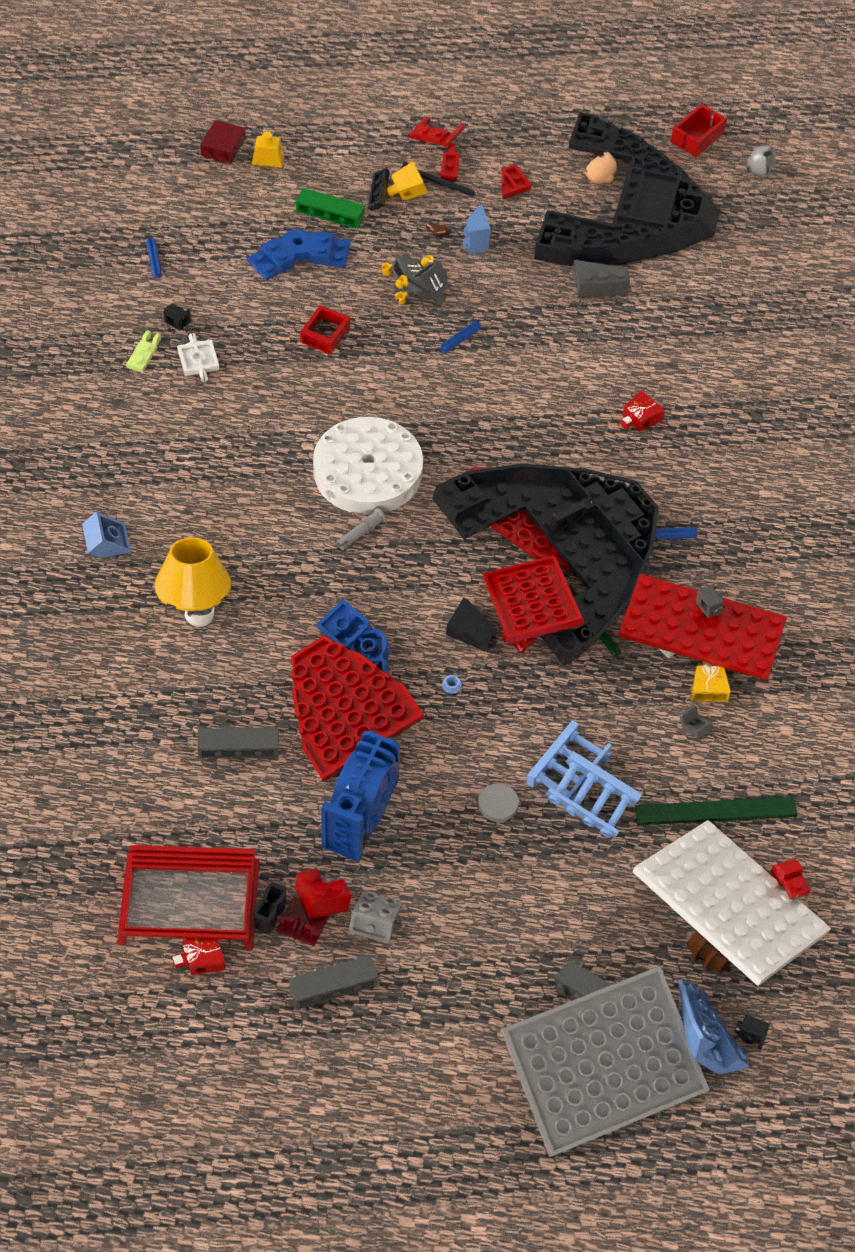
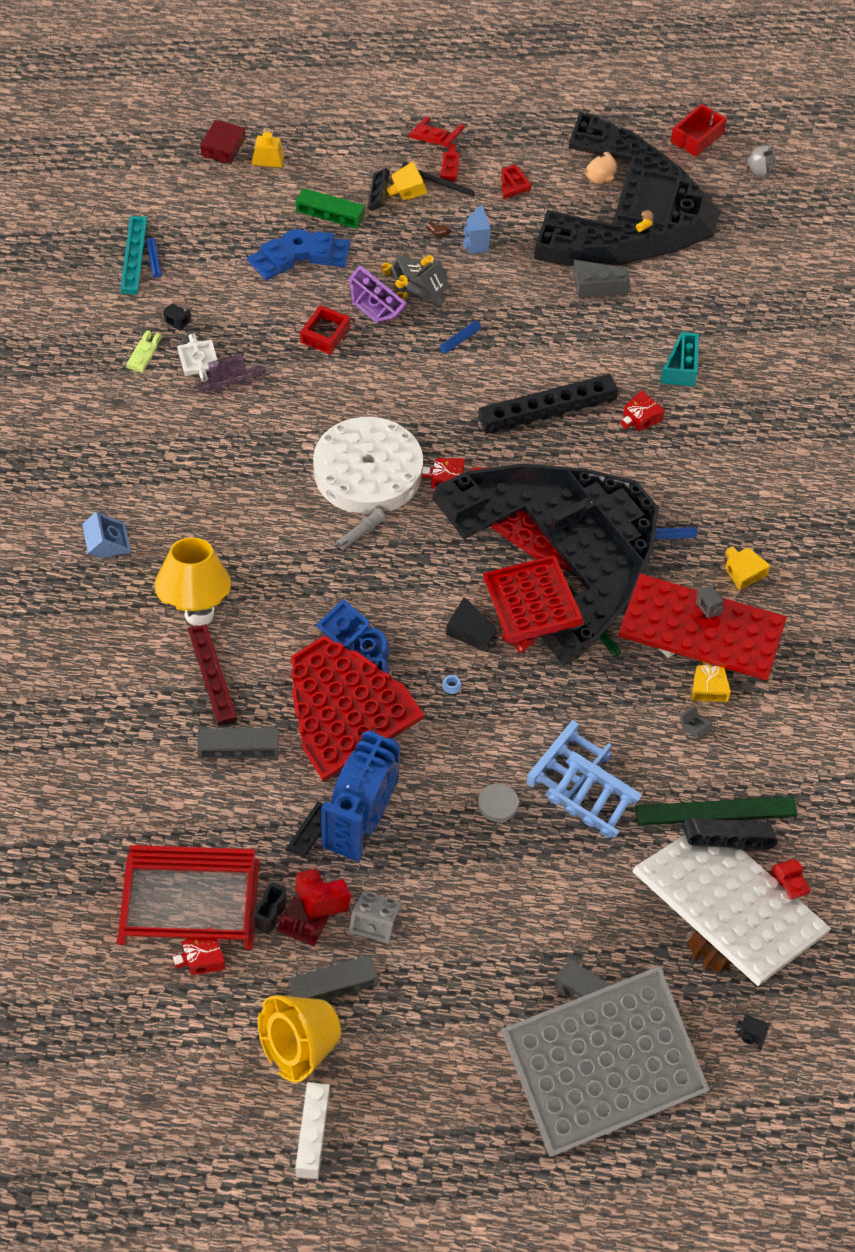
(133, 255): none -> teal plate
(212, 674): none -> dark red plate
(228, 370): none -> clear purple bracket
(297, 1034): none -> yellow cone
(307, 833): none -> black tile
(312, 1130): none -> white brick
(374, 297): none -> medium lavender wedge
(444, 470): none -> red torso
(547, 403): none -> black brick
(647, 220): none -> arm
(682, 362): none -> teal wedge
(707, 1034): medium blue wedge -> none
(729, 833): none -> black beam
(745, 567): none -> yellow torso

